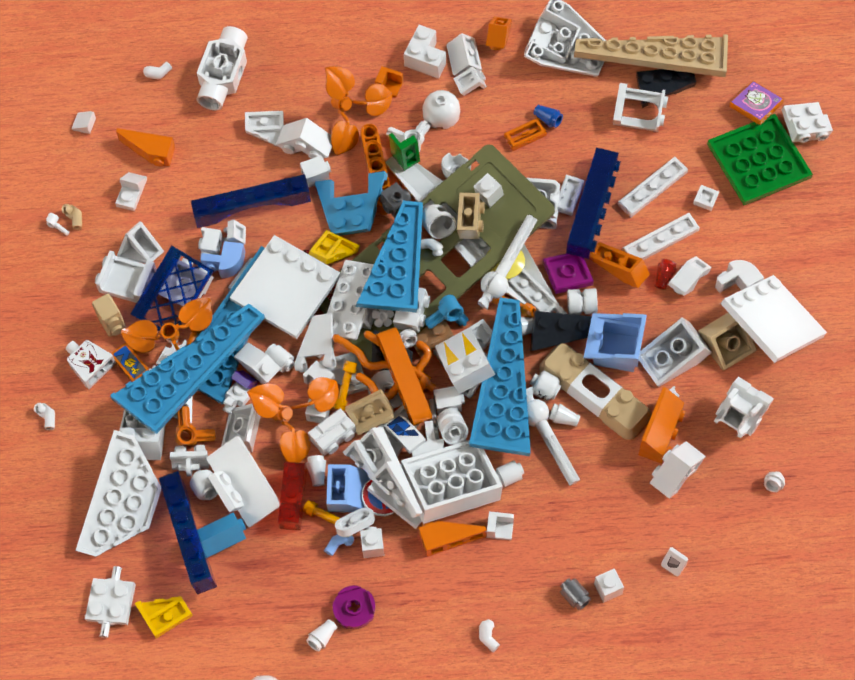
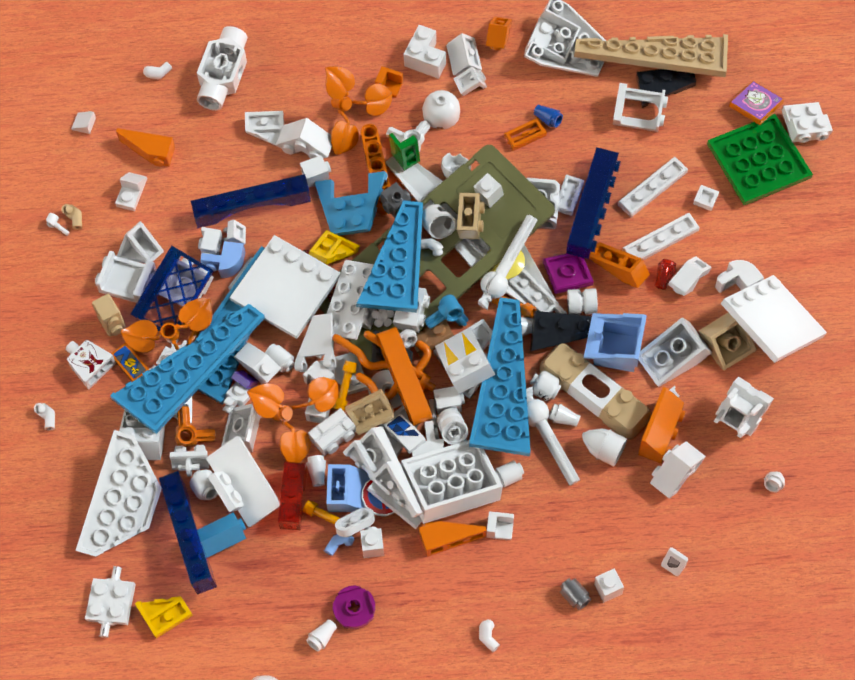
(604, 445): none -> white helmet

